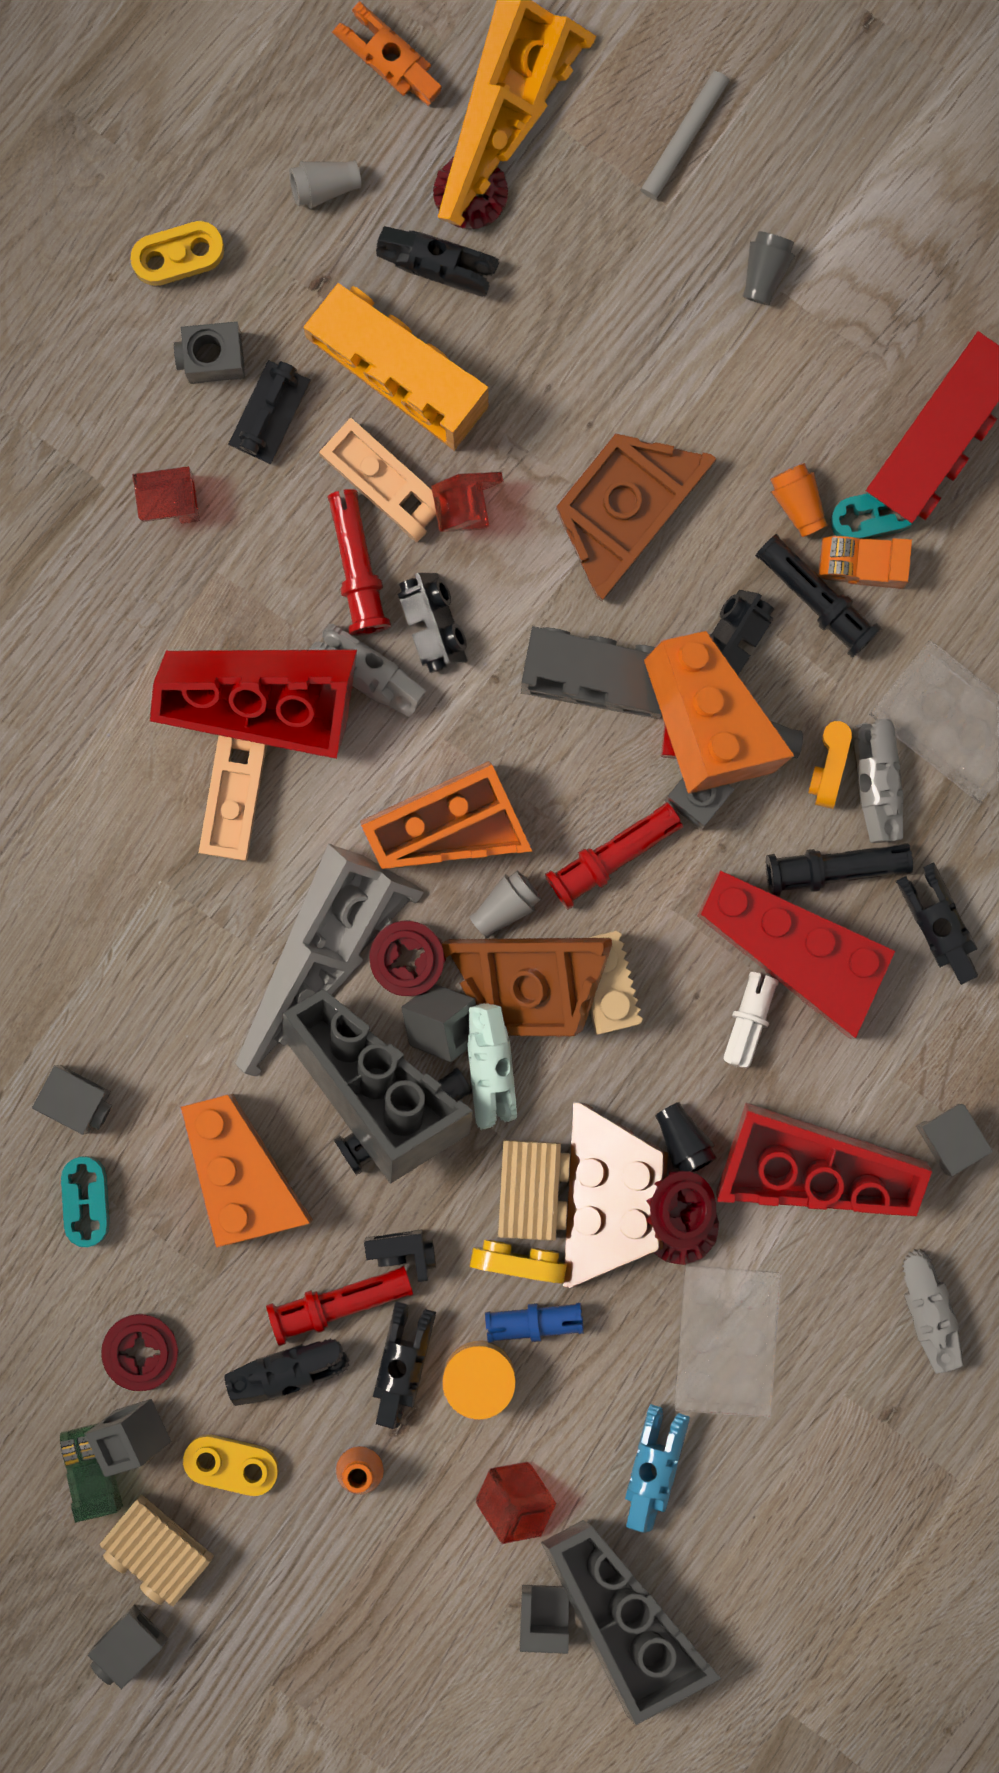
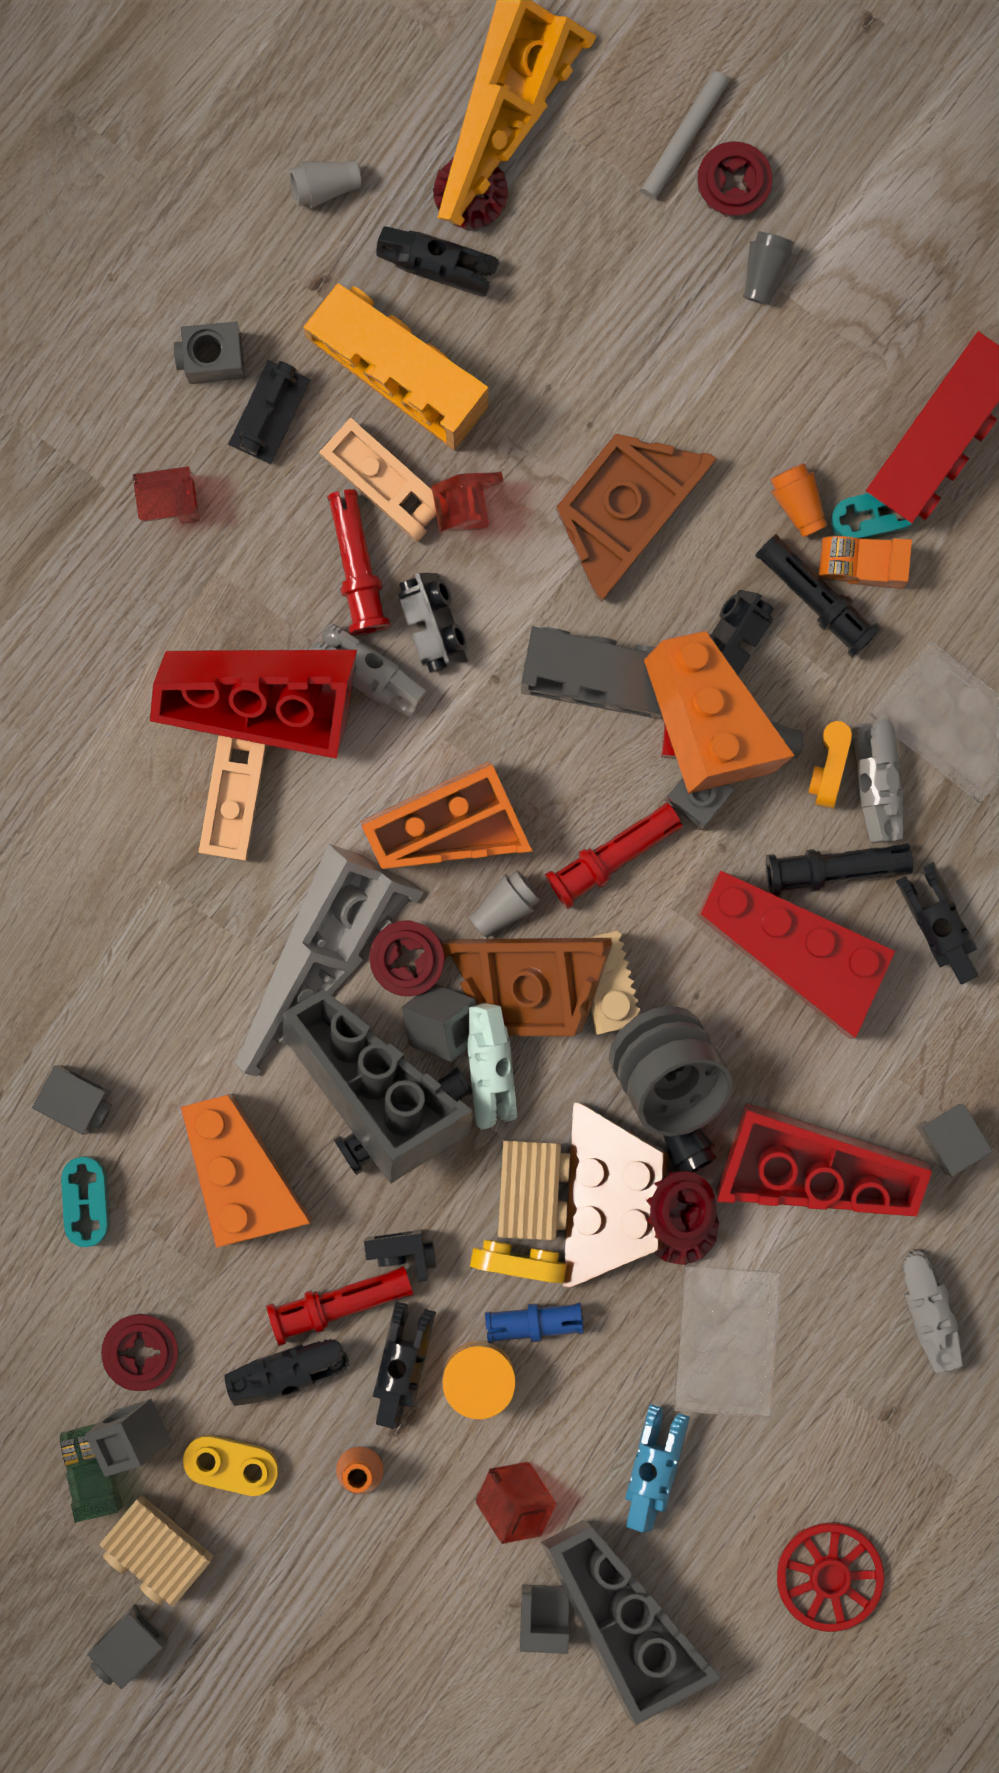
(177, 250): yellow plate -> none
(404, 73): orange hinge -> none
(670, 1071): none -> dark grey wheel
(734, 157): none -> dark red gear
(750, 1020): white axle -> none
(830, 1576): none -> red wheel

